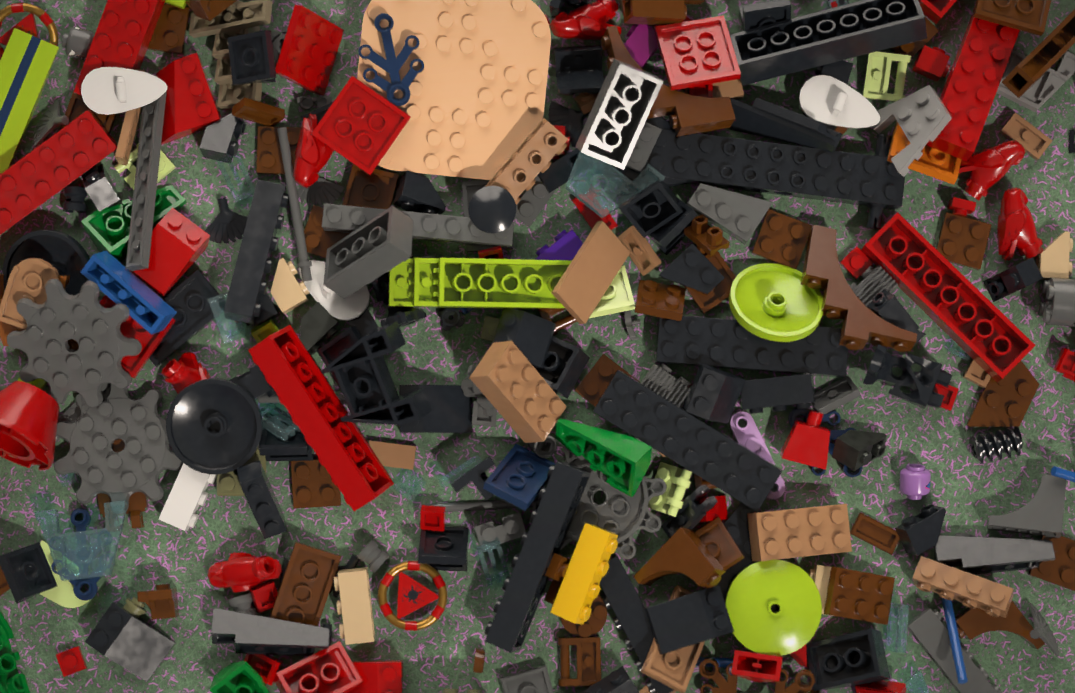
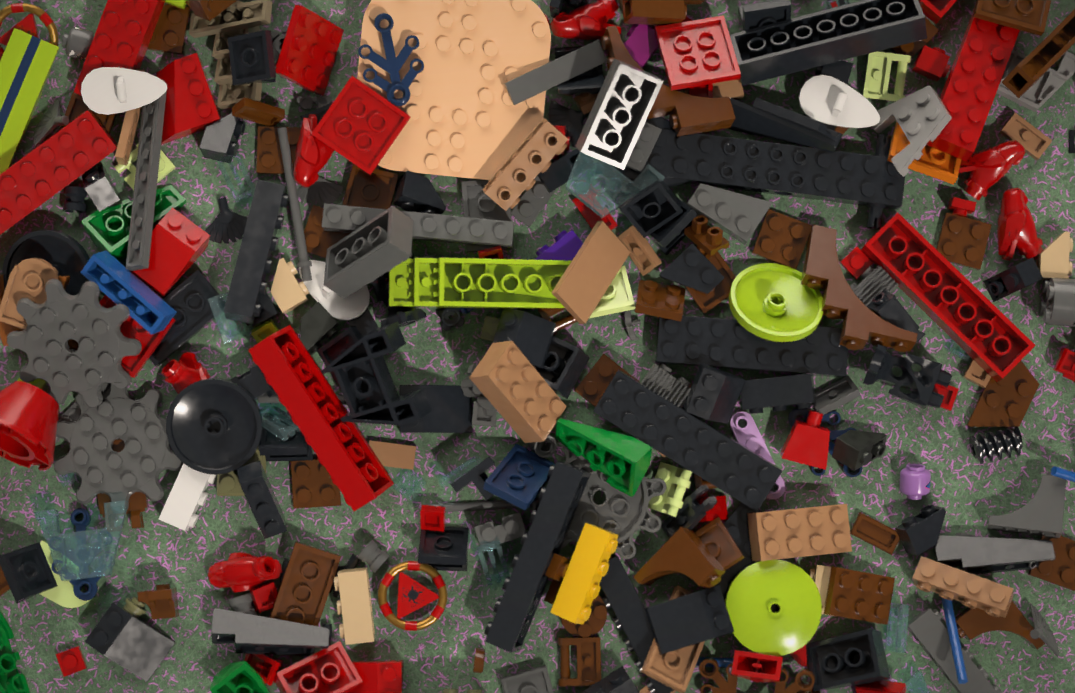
(492, 209): black dish -> none
(555, 72): none -> dark grey piece

